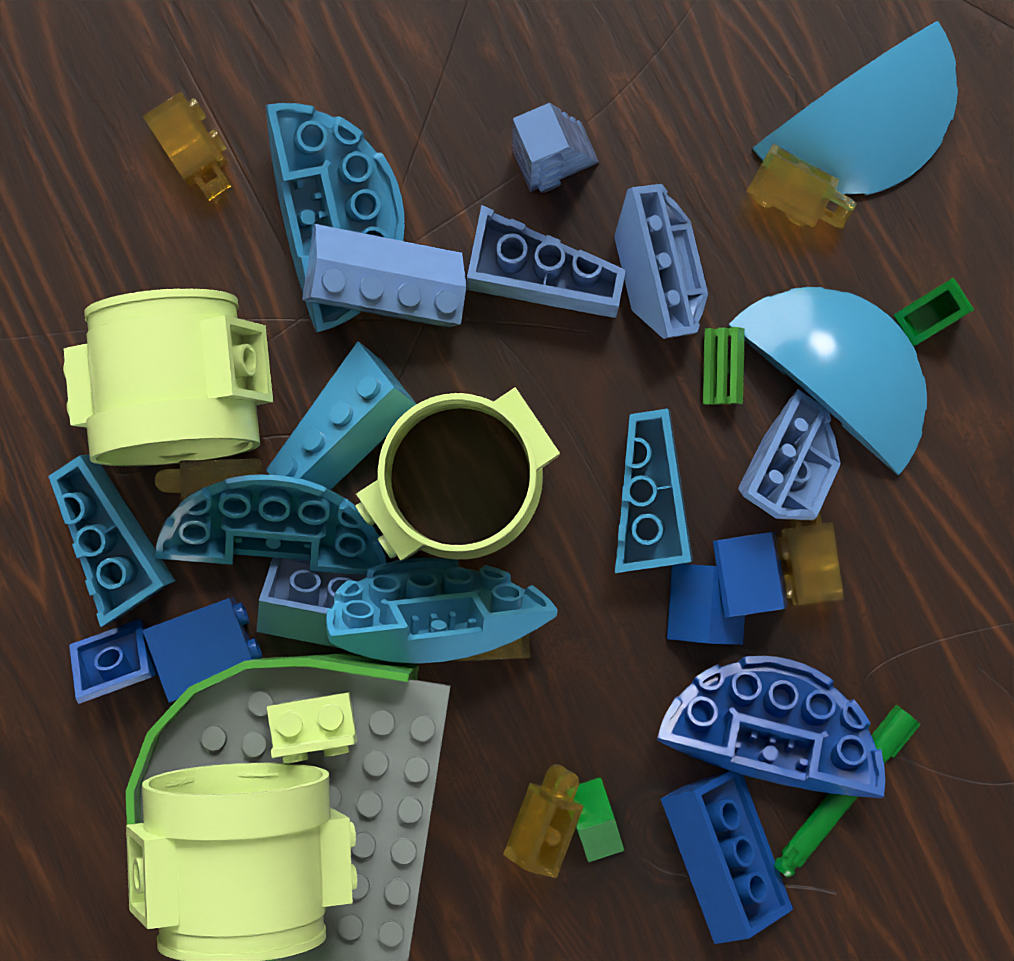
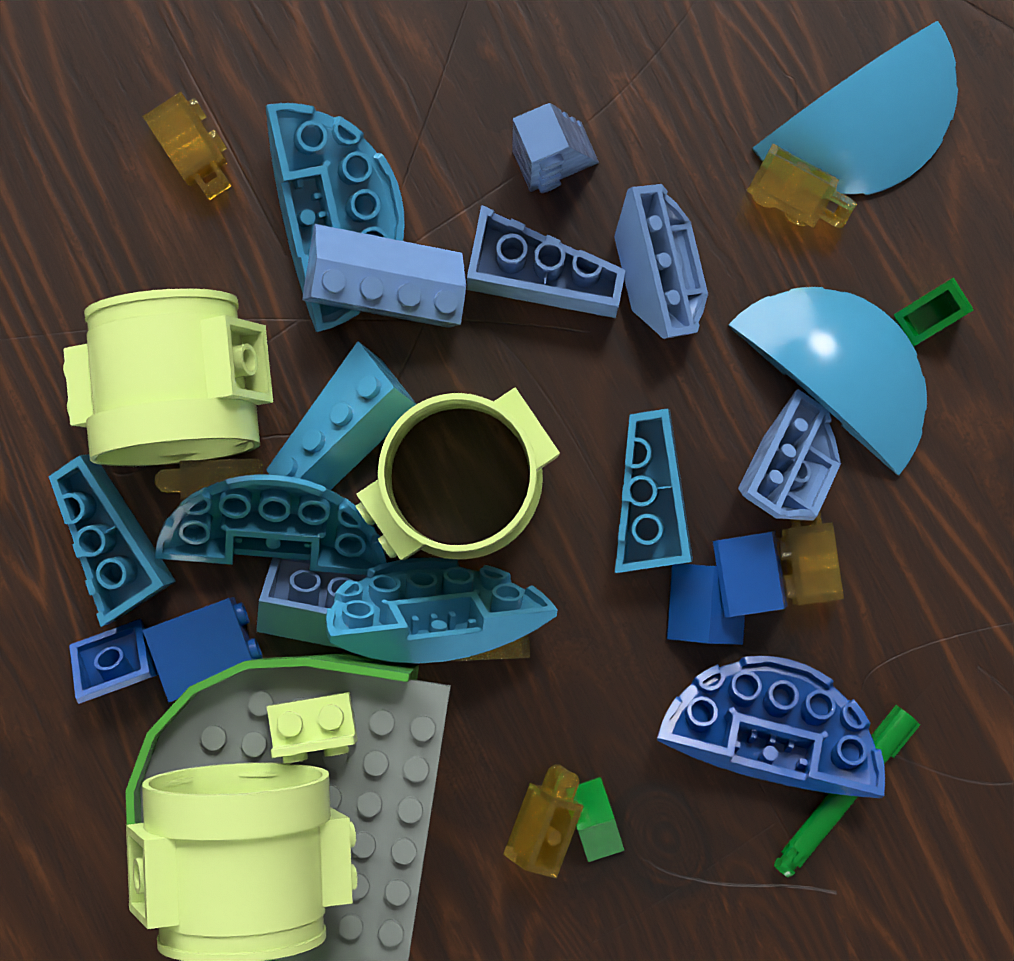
(718, 366): bright green tile -> none
(727, 856): blue slope -> none

